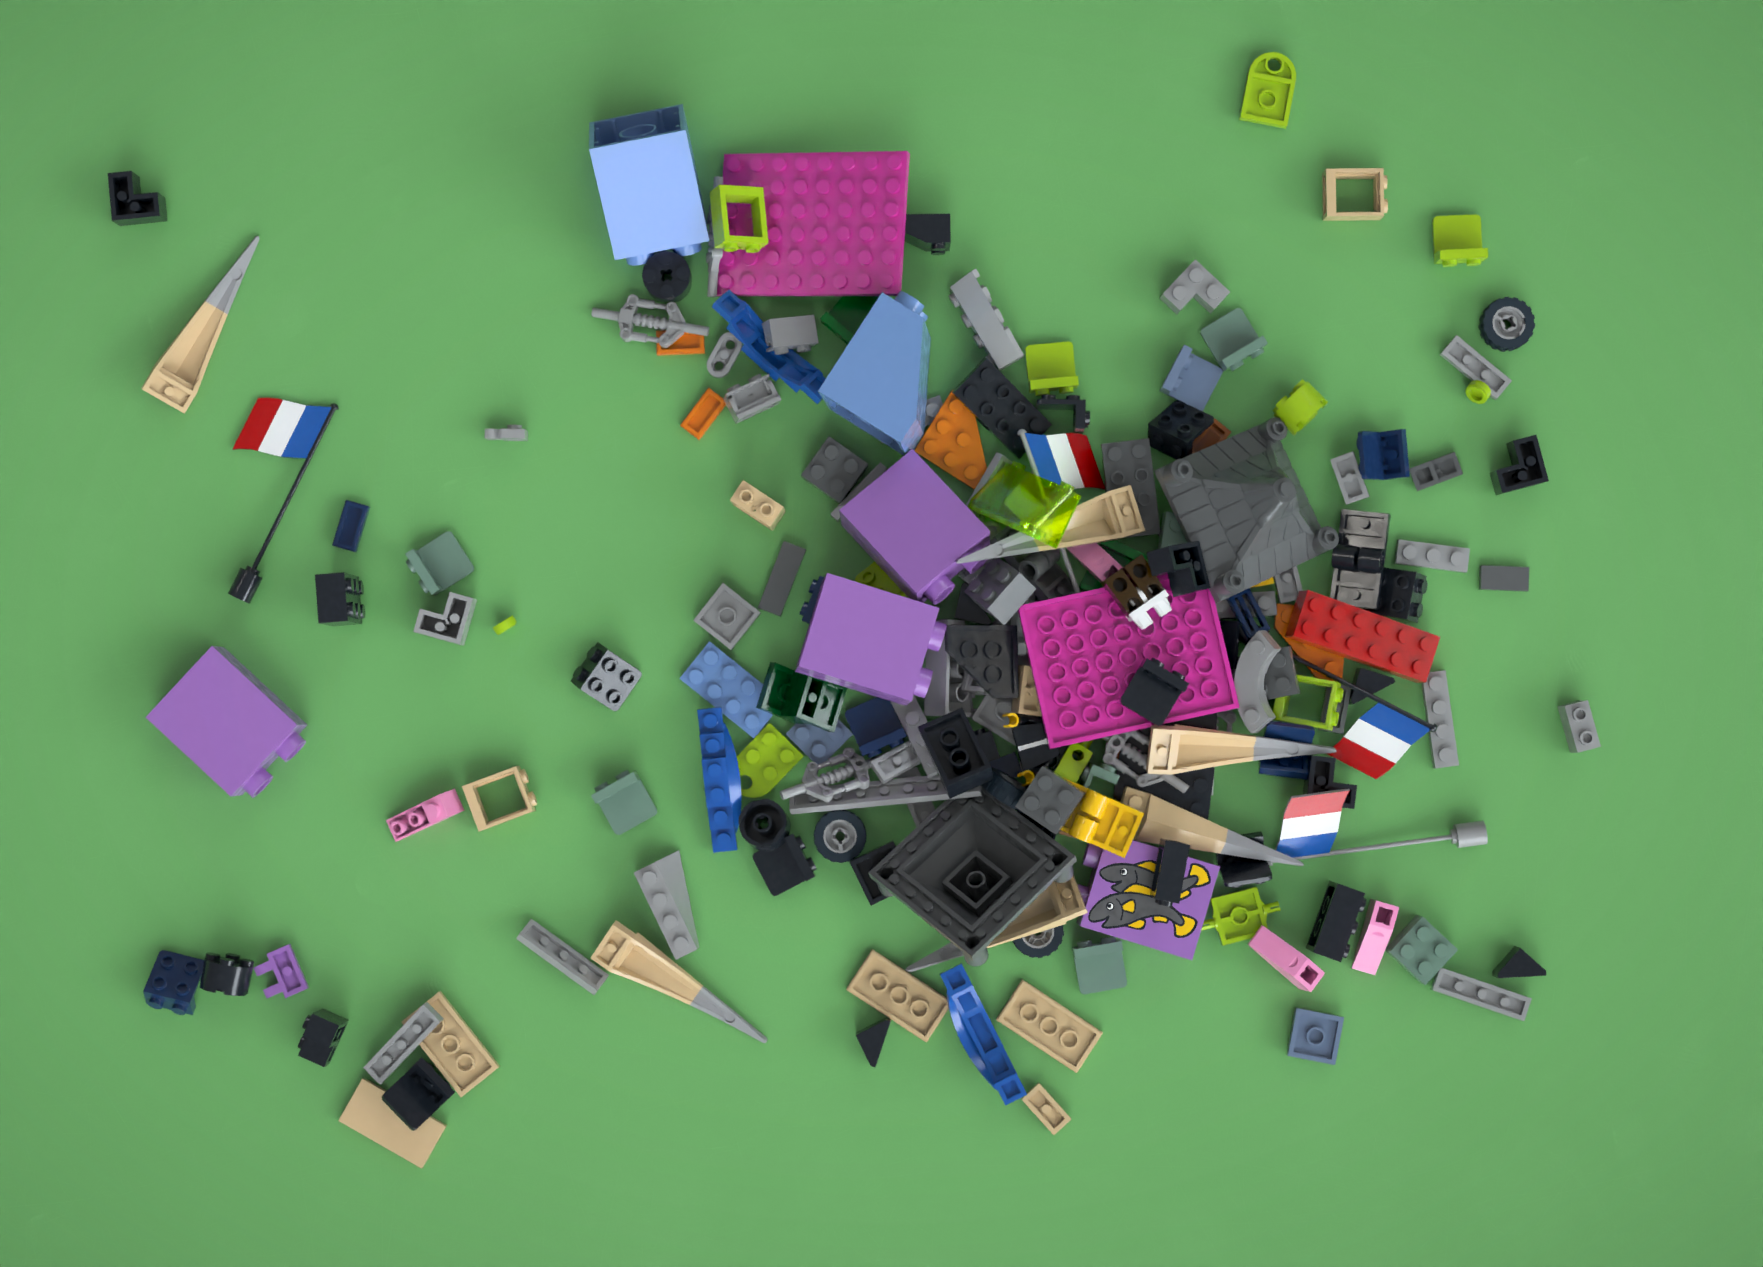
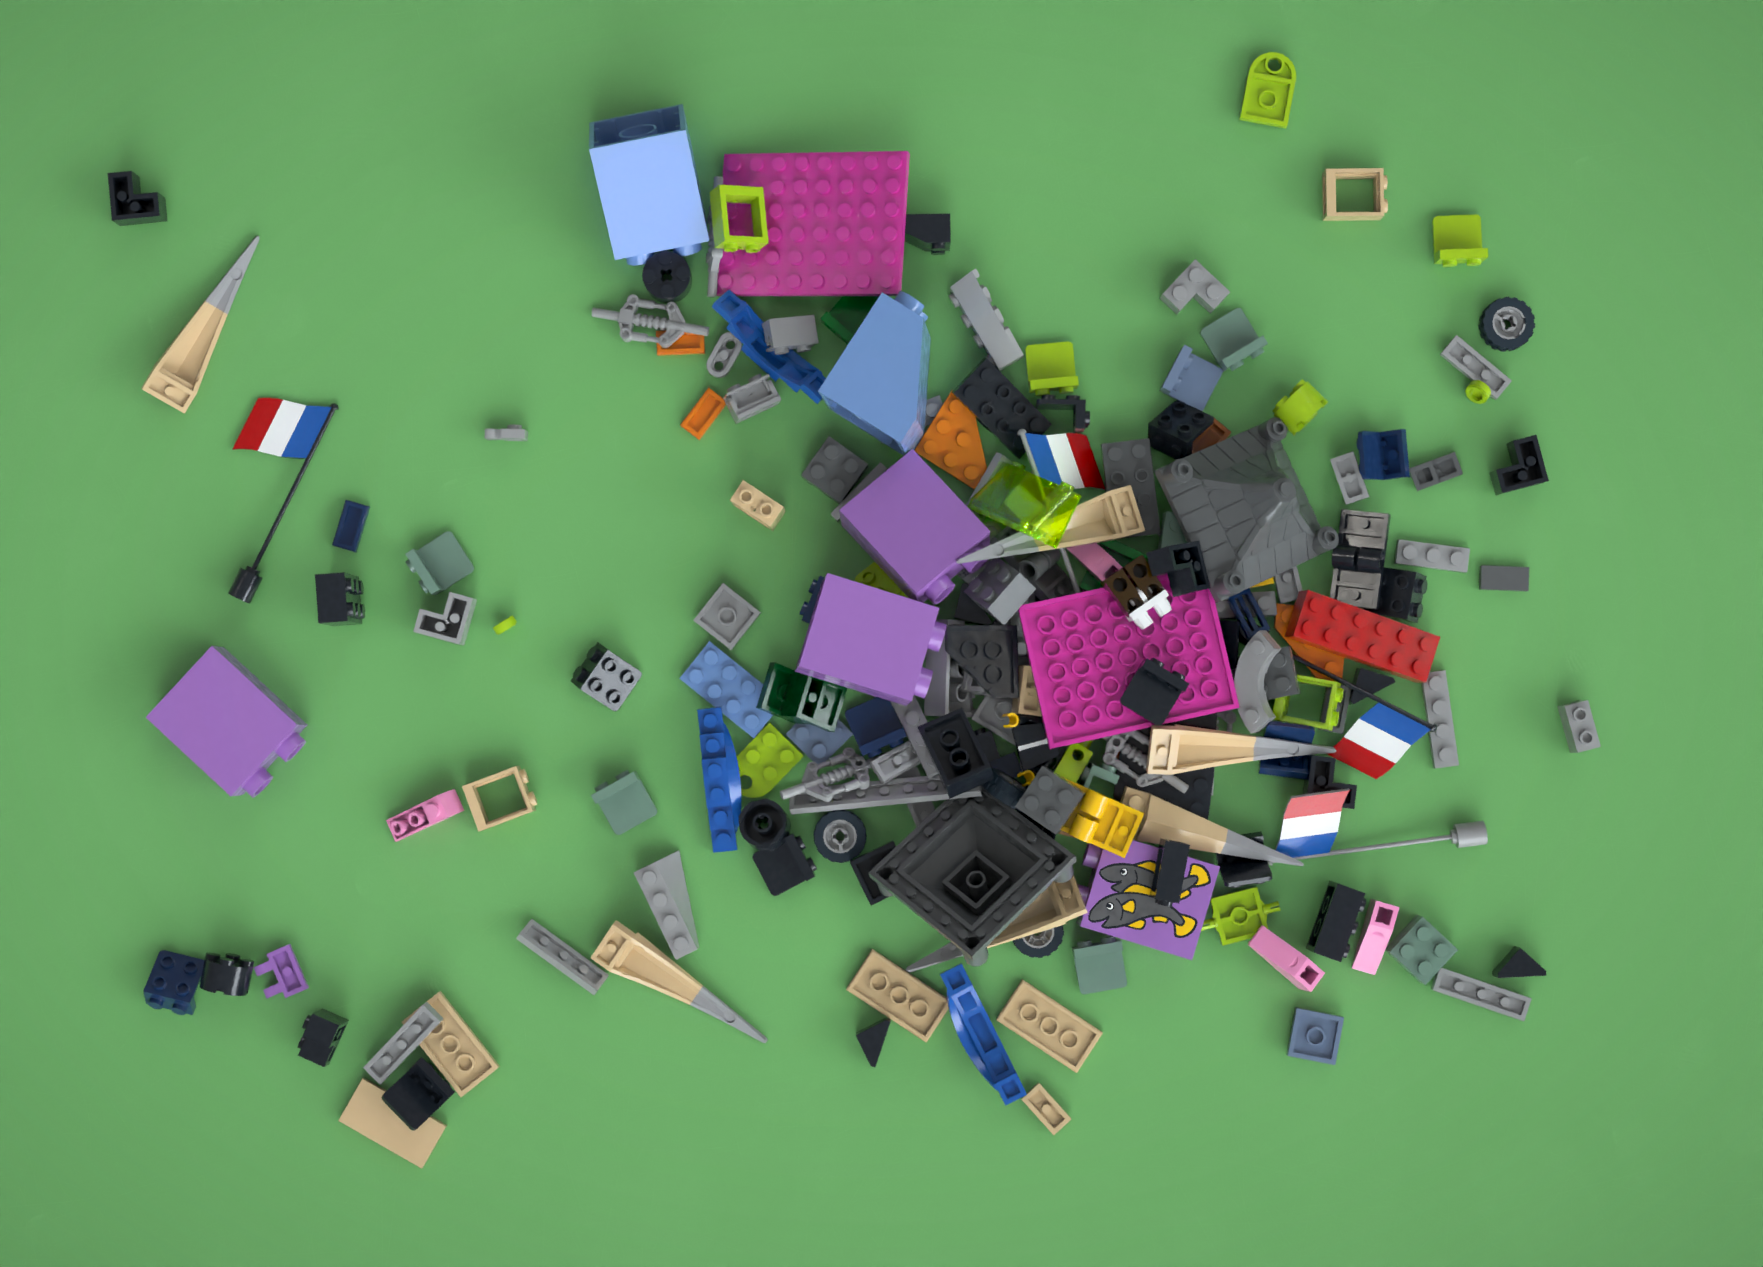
(782, 578): dark grey tile -> none

